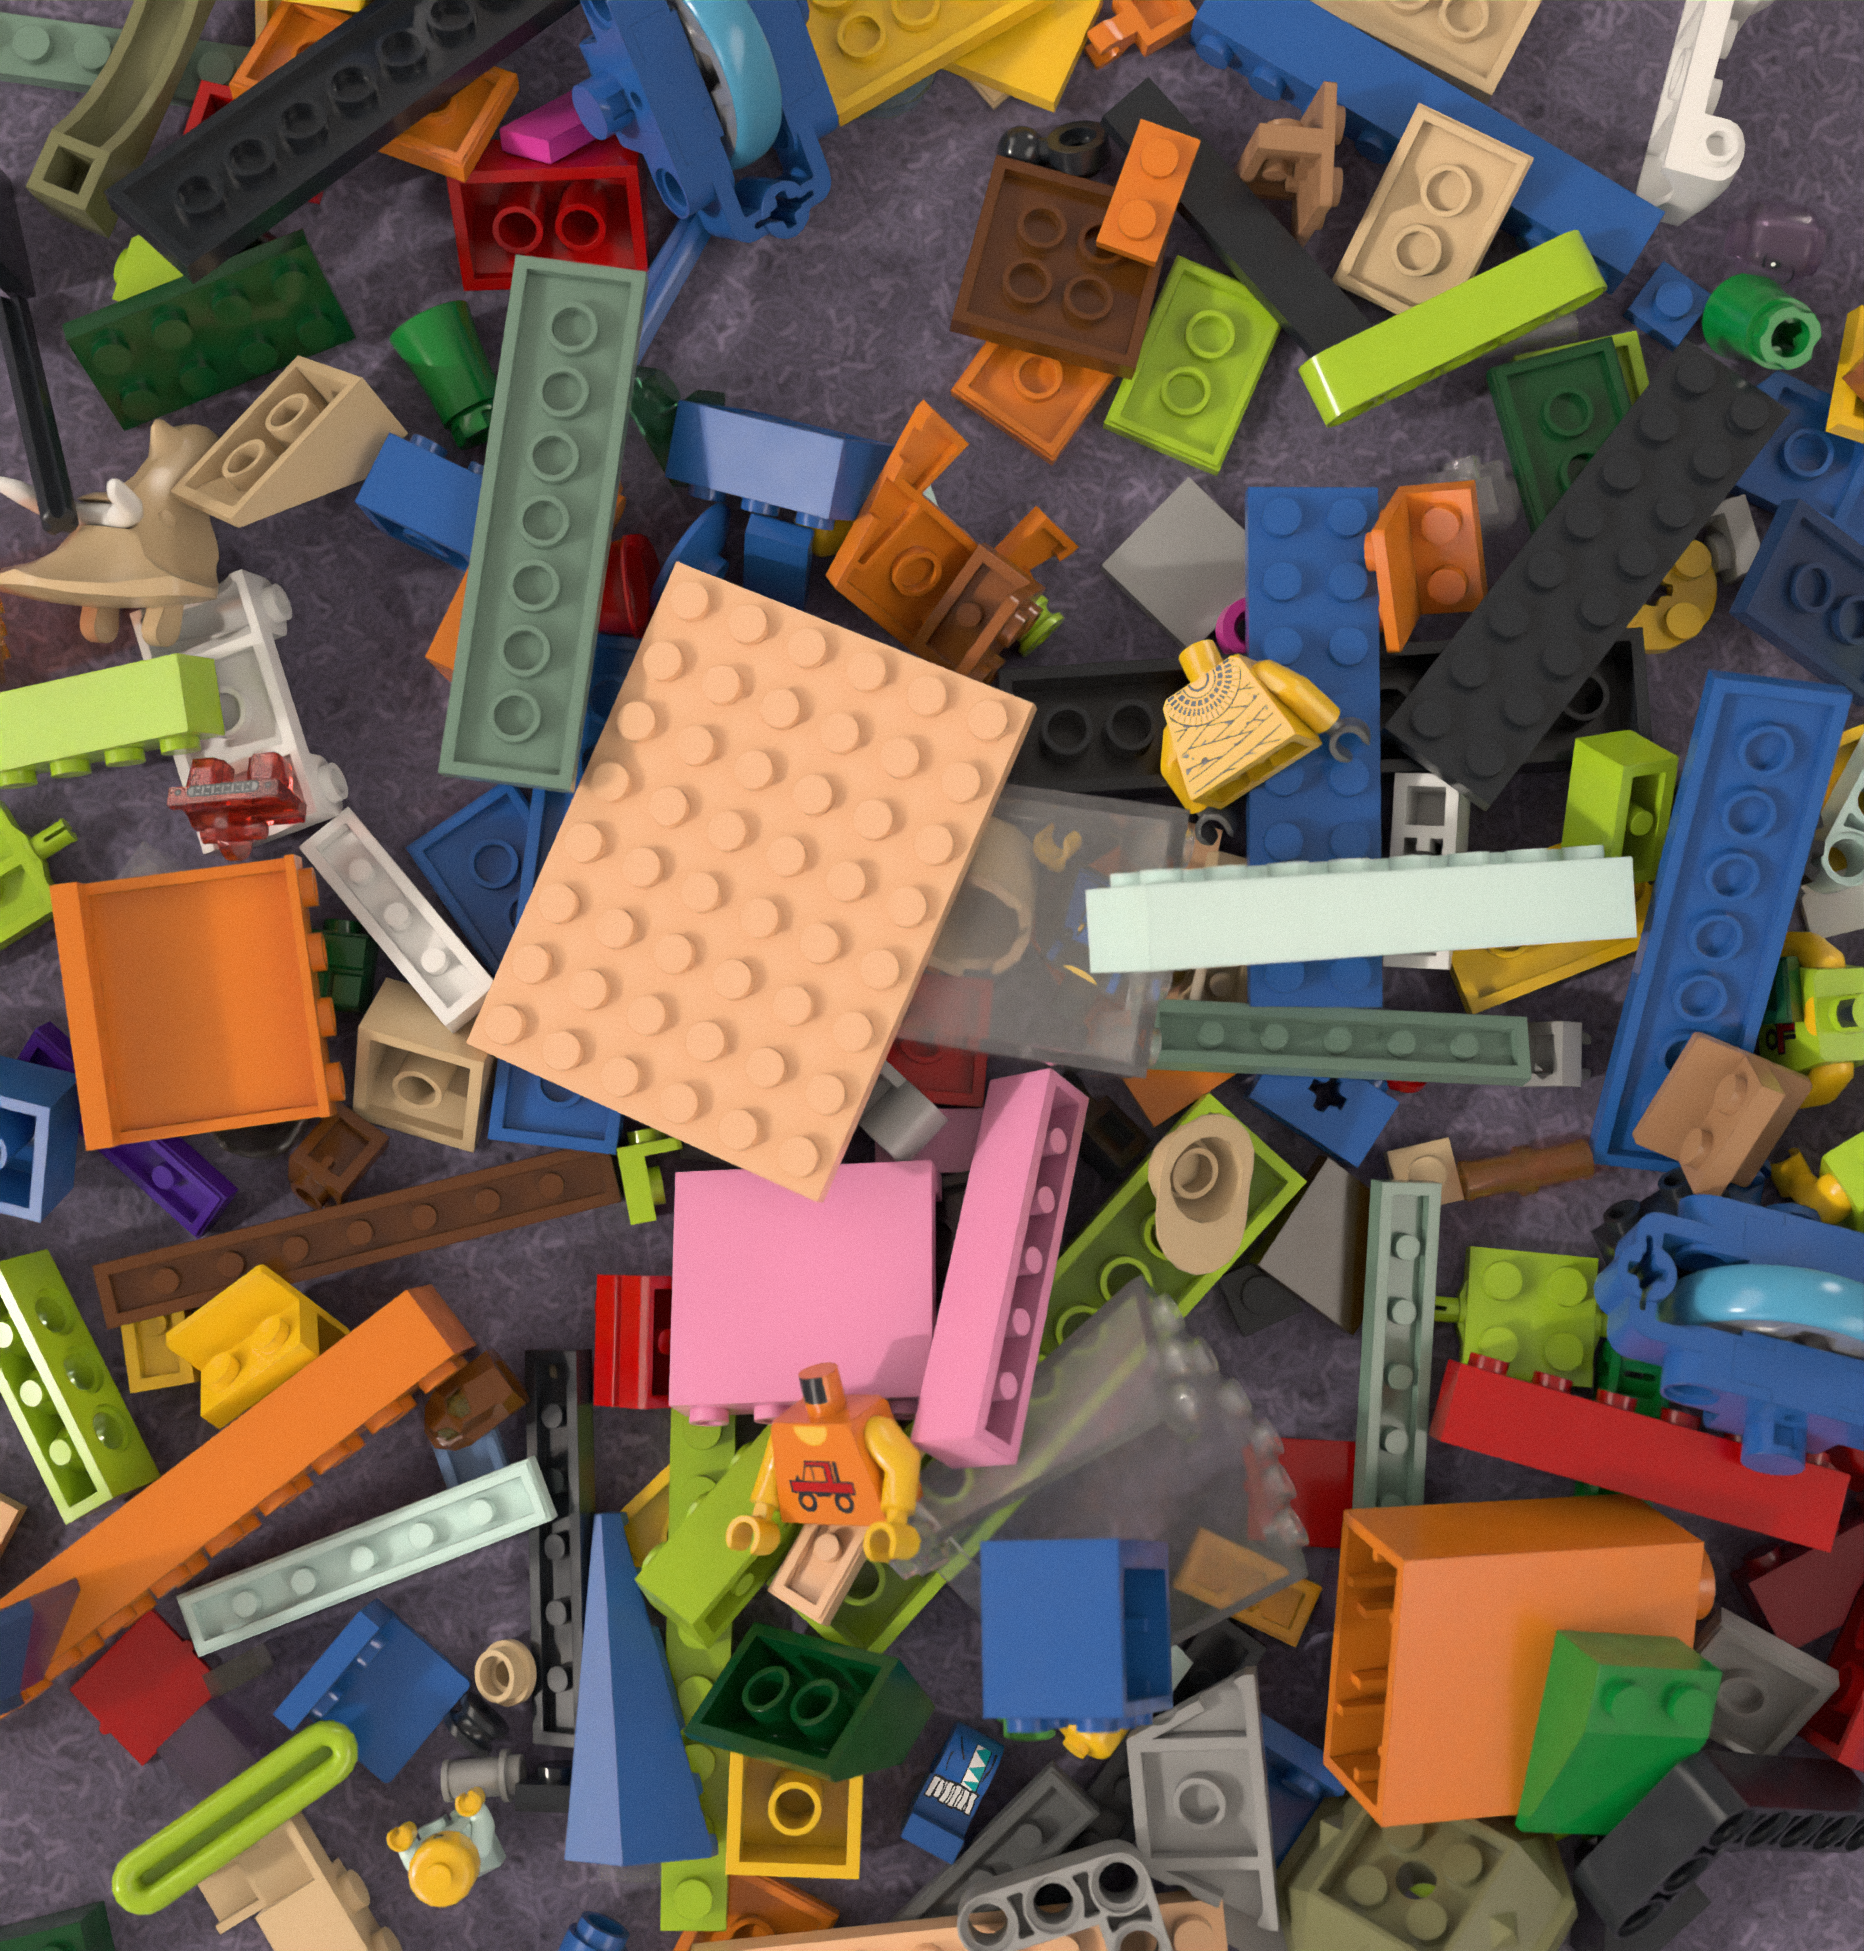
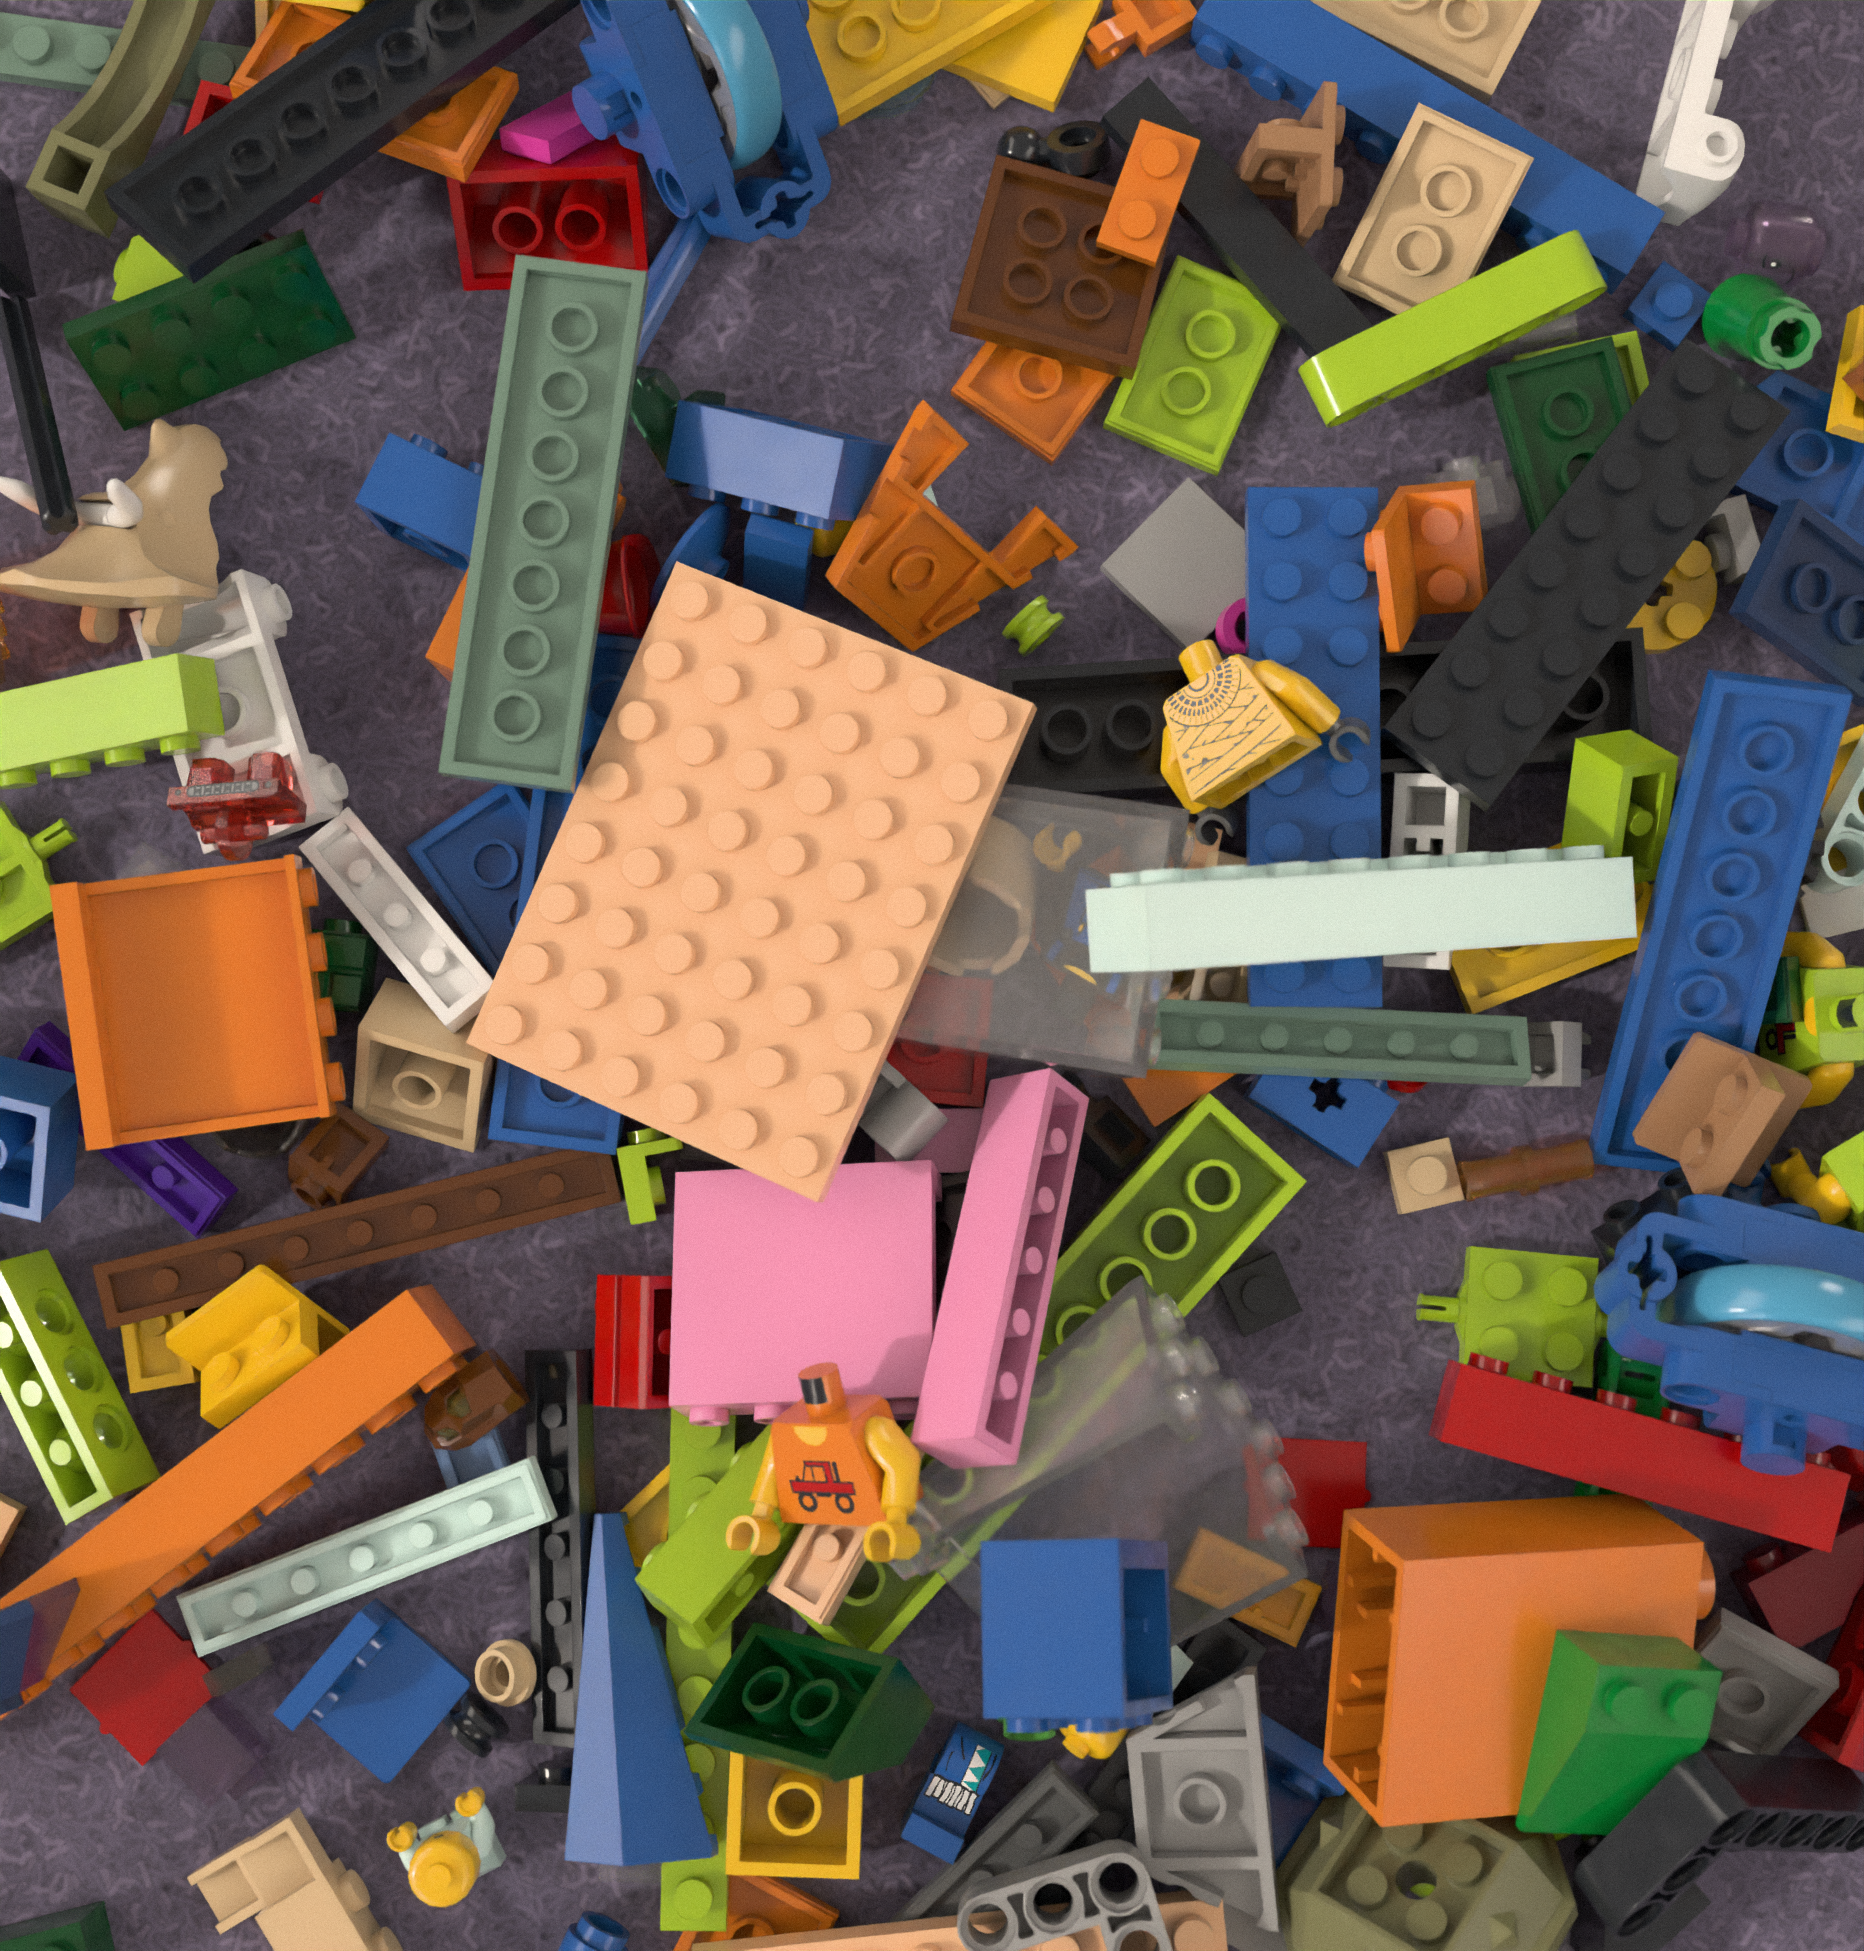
(235, 1817): lime piece -> none
(293, 444): tan slope -> none
(451, 368): green plant -> none
(493, 1774): light grey pin -> none
(980, 616): dark orange bracket -> none
(1202, 1191): tan piece -> none
(1322, 1245): tile -> none
(1397, 1343): sand green plate -> none

